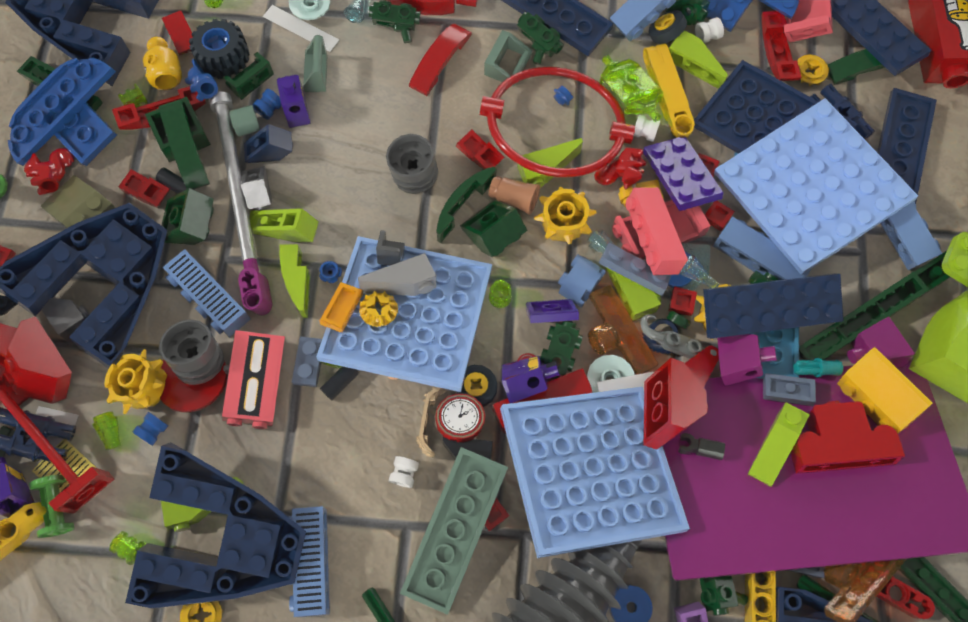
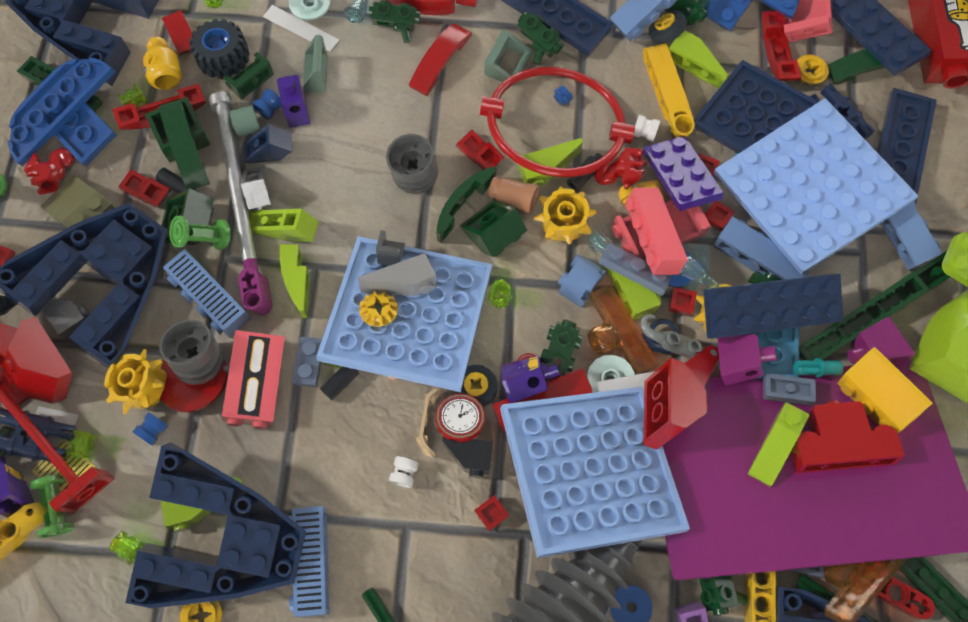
(82, 444): none -> clear neon green bush
(107, 429): clear neon green cone -> none
(201, 82): blue animal -> none
(218, 233): none -> bright green hose
(330, 266): blue plate -> none
(341, 307): light orange tile -> none
(454, 530): sand green plate -> none
(552, 311): dark purple tile -> none
(578, 182): none -> black cylinder
(640, 95): clear neon green plate -> none
(678, 319): dark green tile -> none
(702, 447): pearl dark grey bar -> none
(710, 30): white wheel -> none

